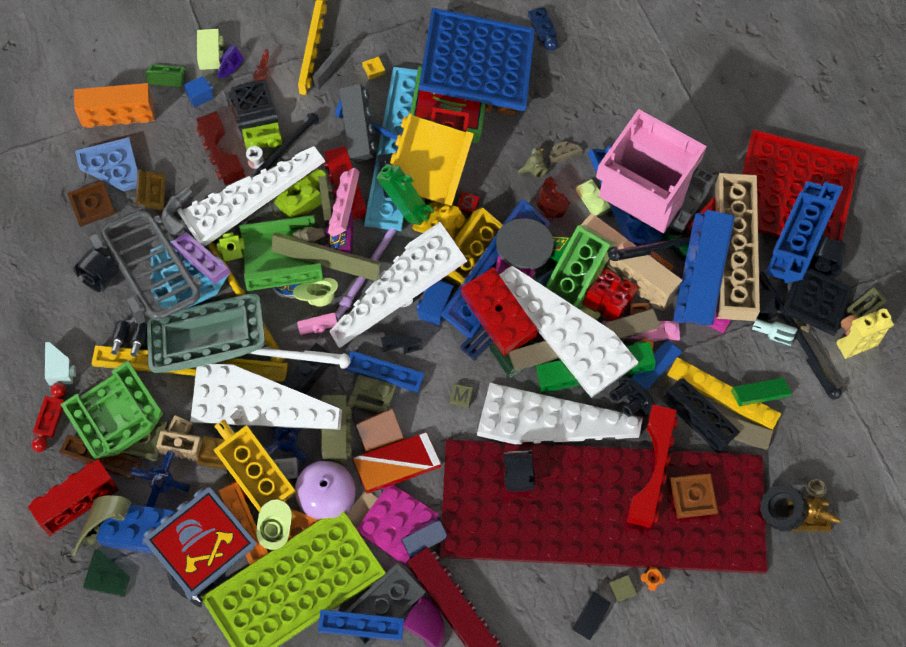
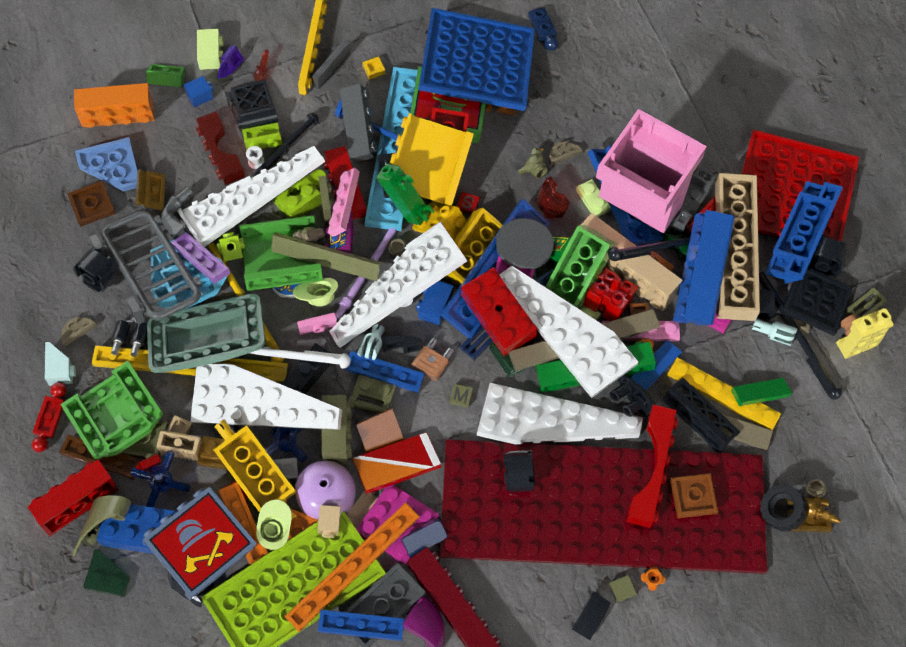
(75, 329): none -> dark tan tile
(149, 463): none -> red tile
(329, 521): none -> tan brick
(352, 567): none -> orange tile
(372, 342): none -> light aqua arm
(397, 247): none -> dark tan plate
(431, 362): none -> nougat piece

